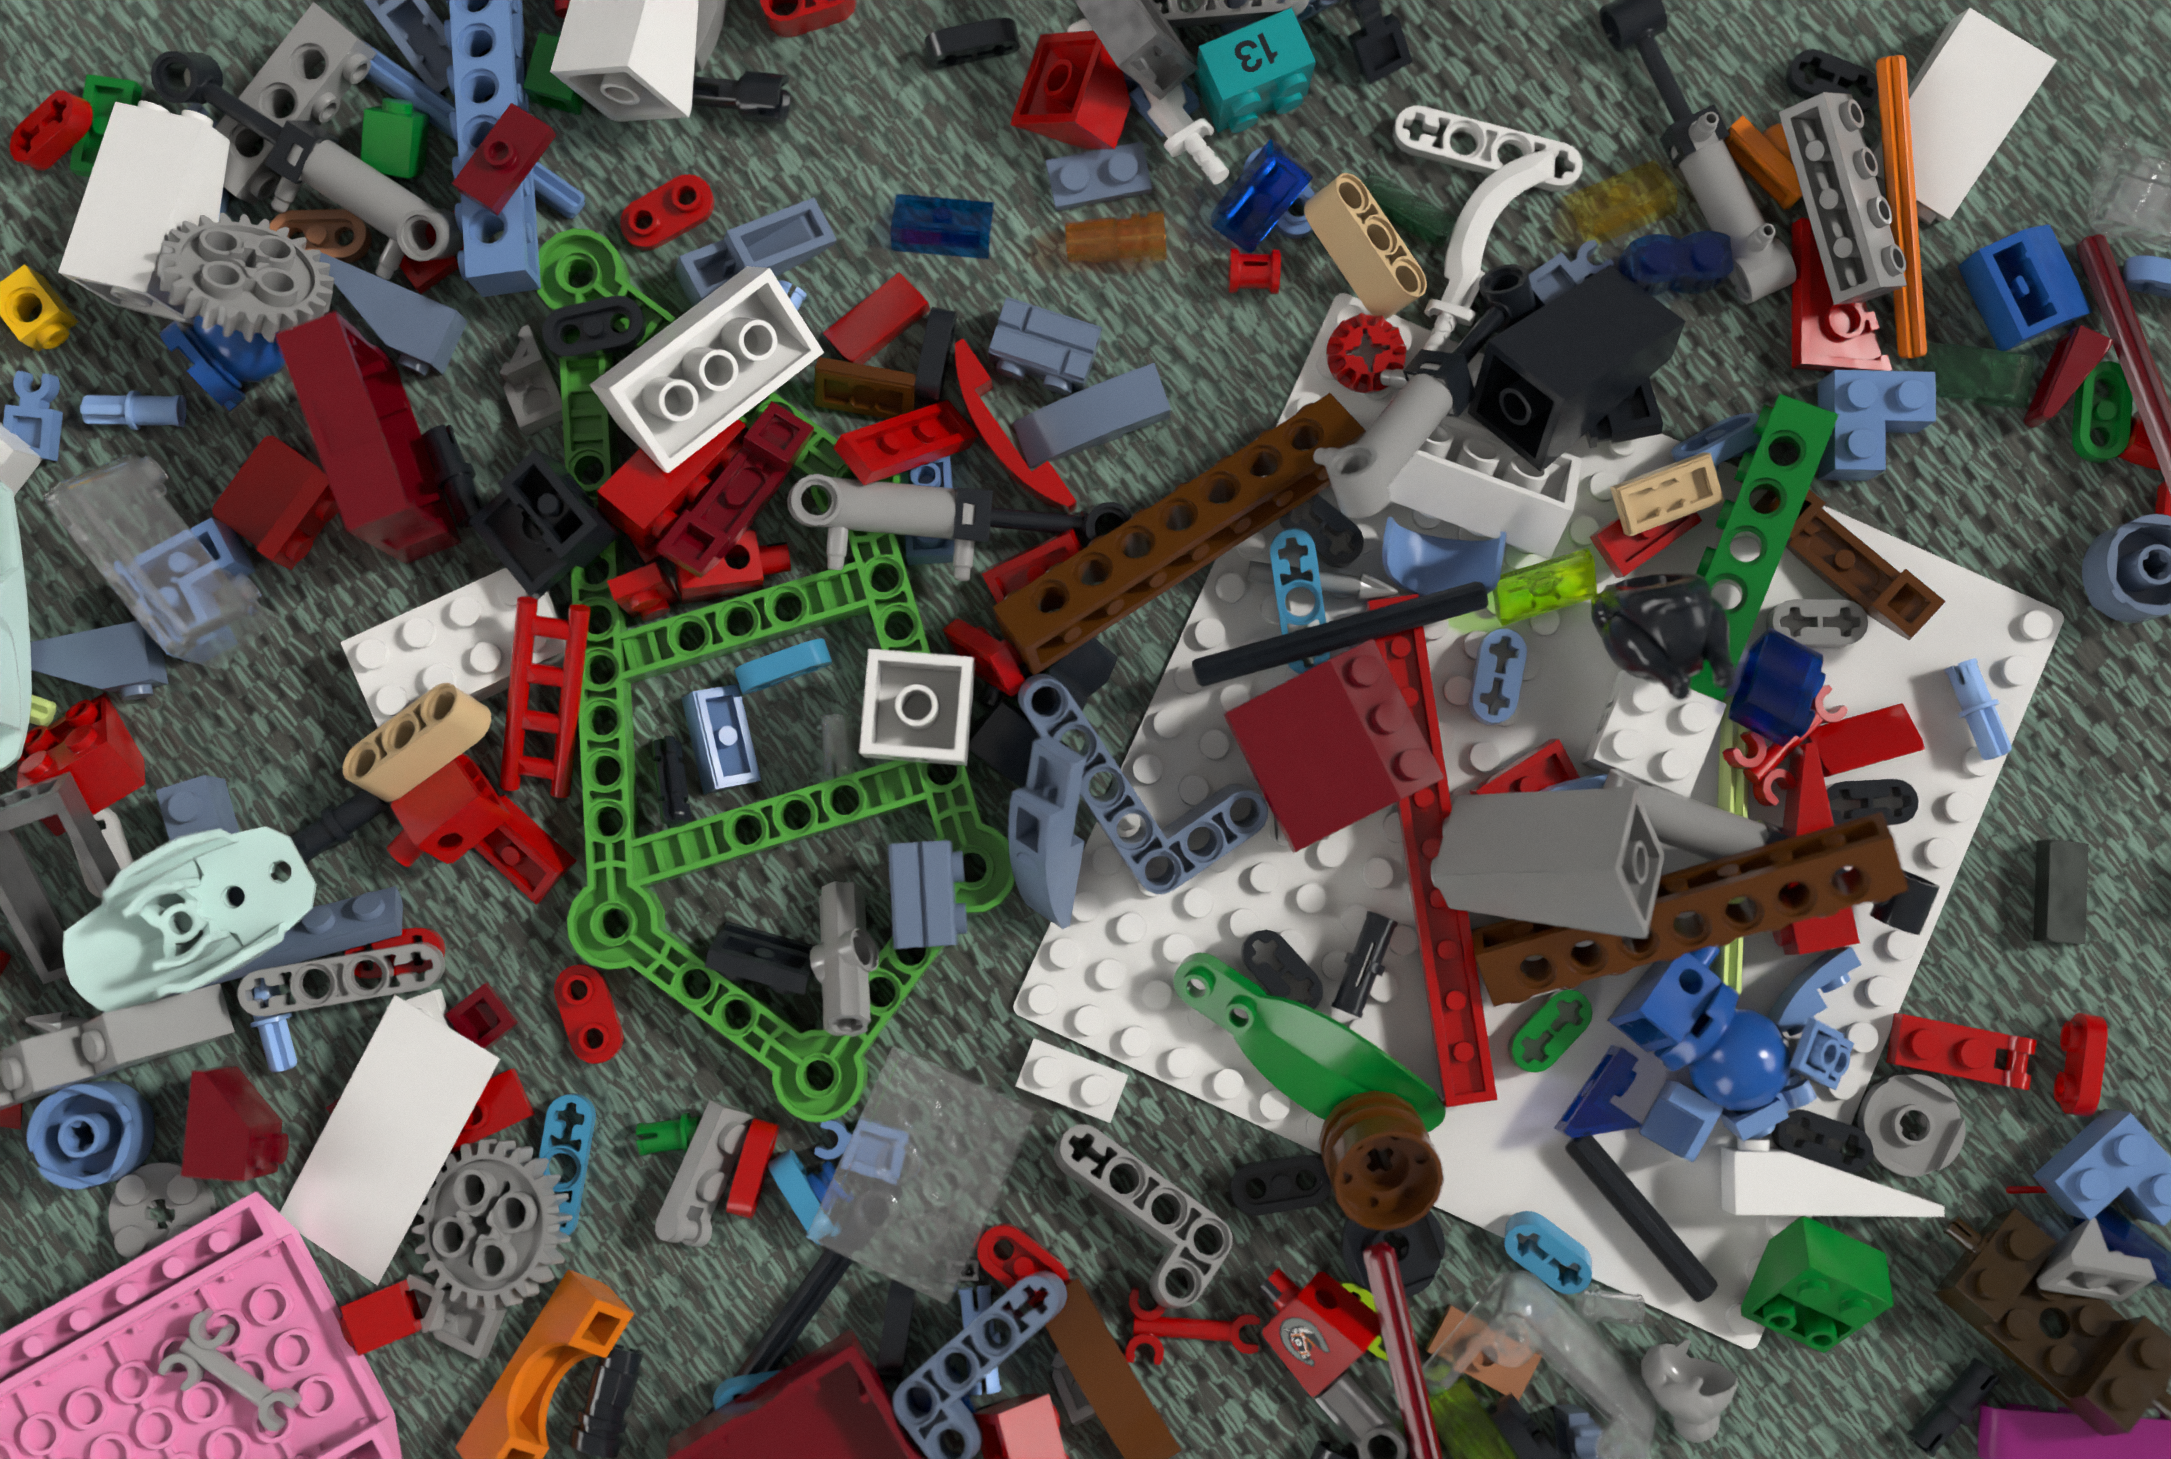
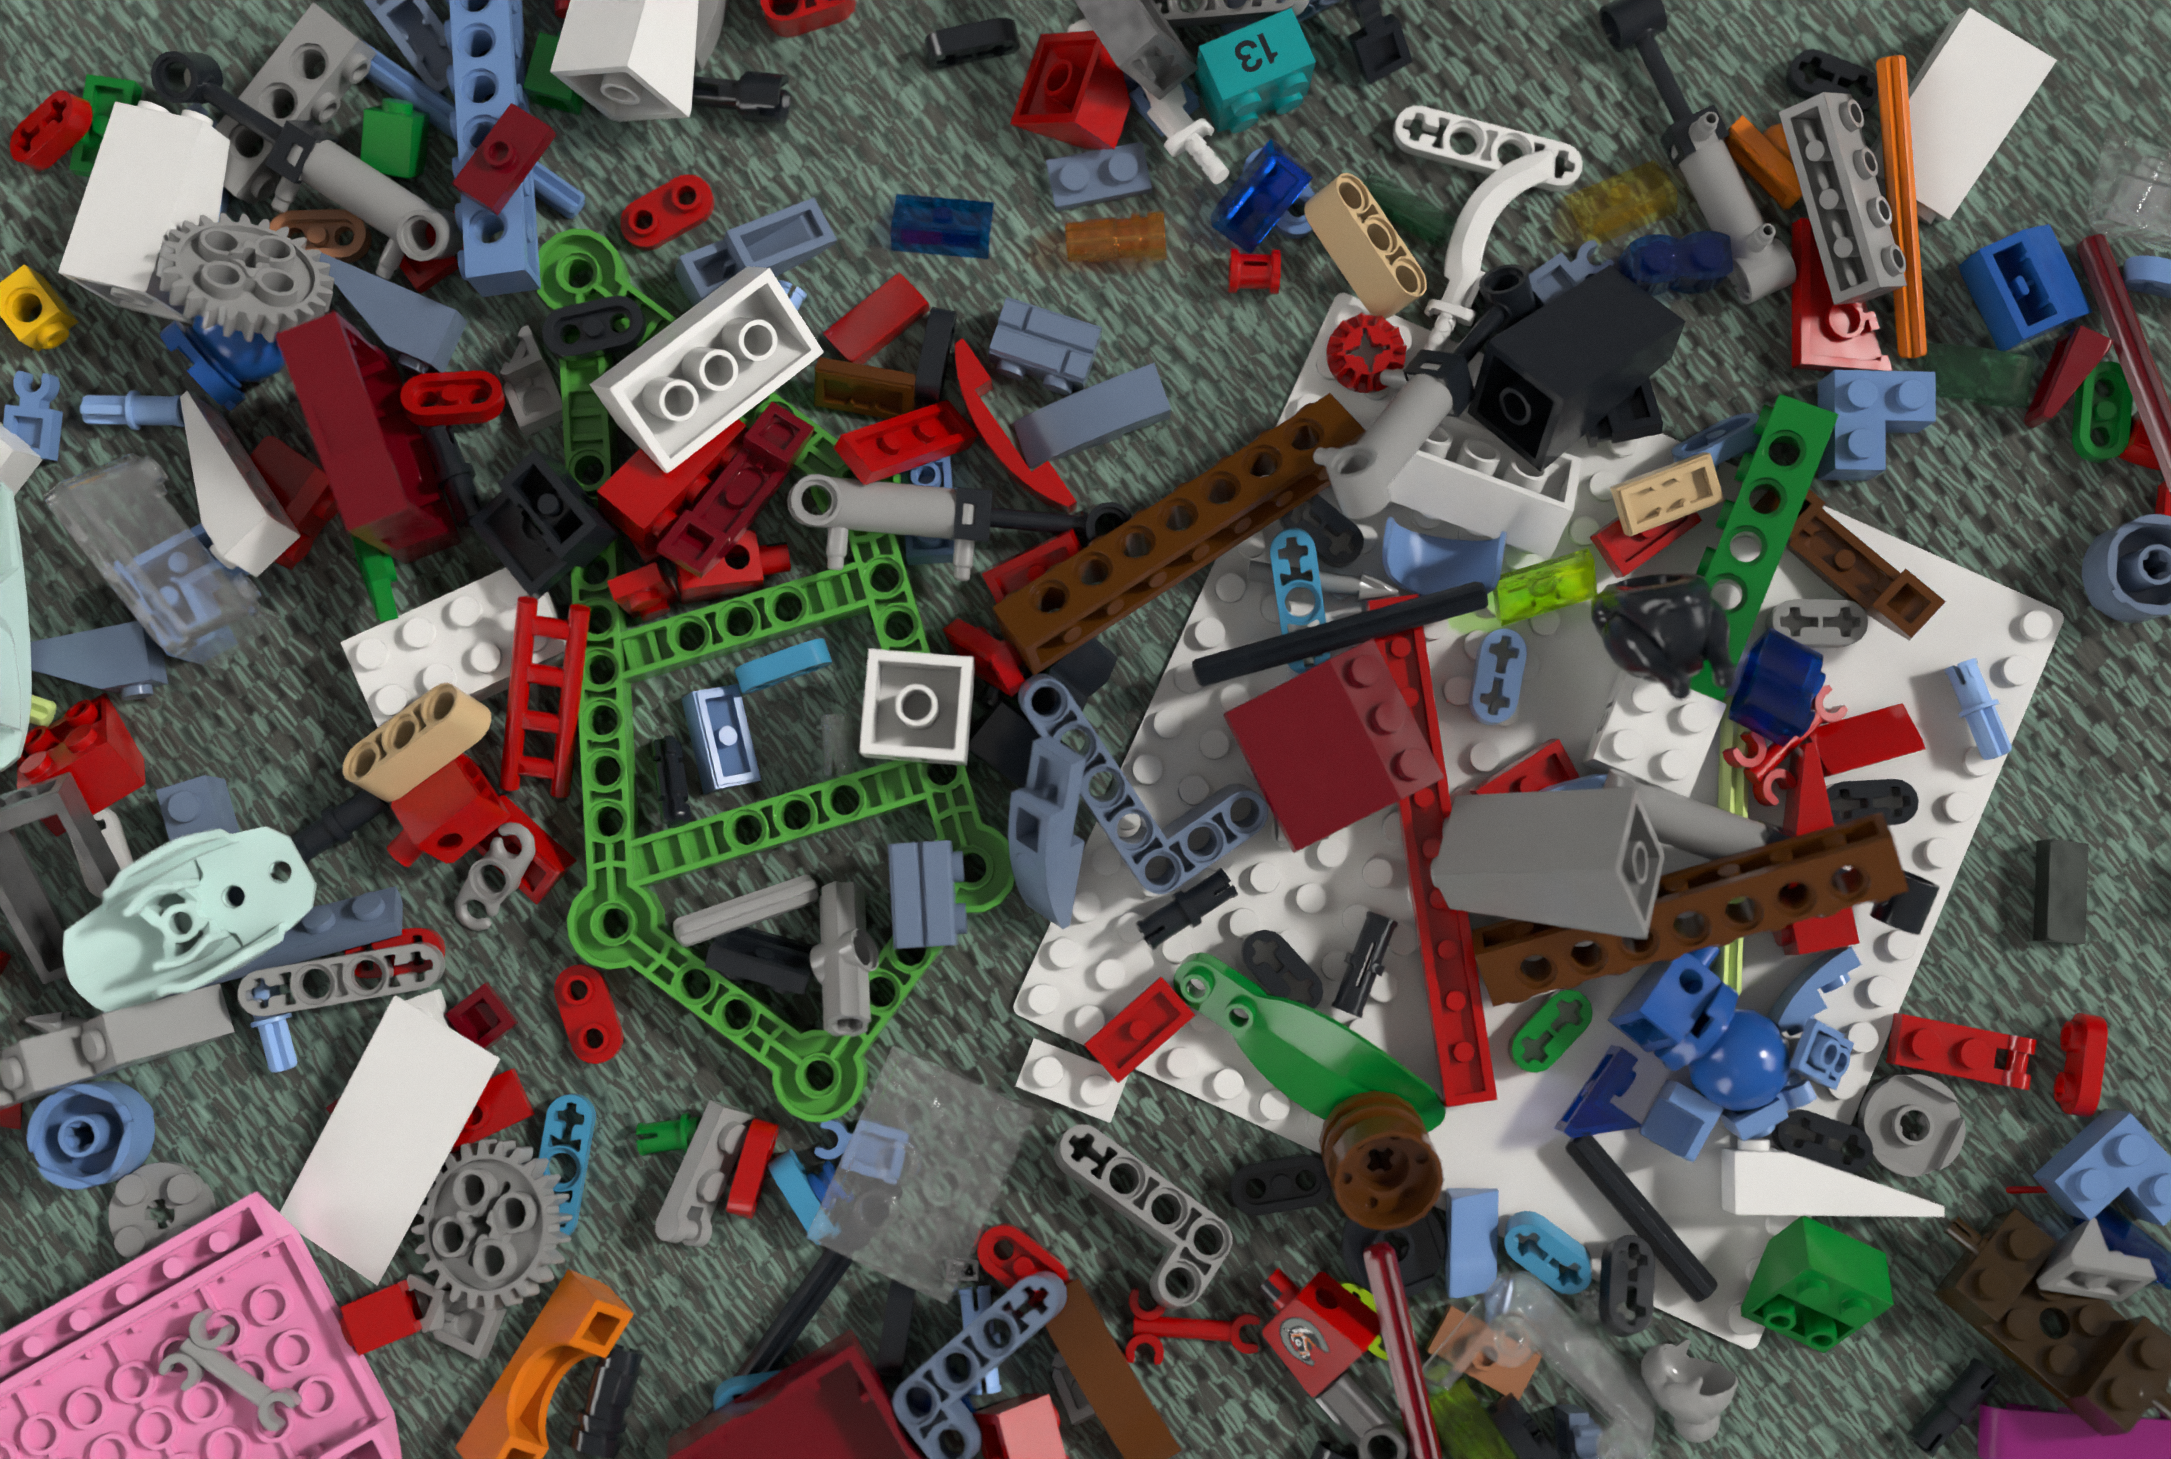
(230, 1128): dark red slope -> none
(232, 495): none -> white slope
(377, 574): none -> green plate
(453, 397): none -> red plate
(513, 868): none -> light grey piece
(745, 910): none -> light grey axle
(1139, 1029): none -> red plate
(1186, 908): none -> black pin
(1470, 1240): none -> medium blue slope
(1623, 1285): none -> black beam

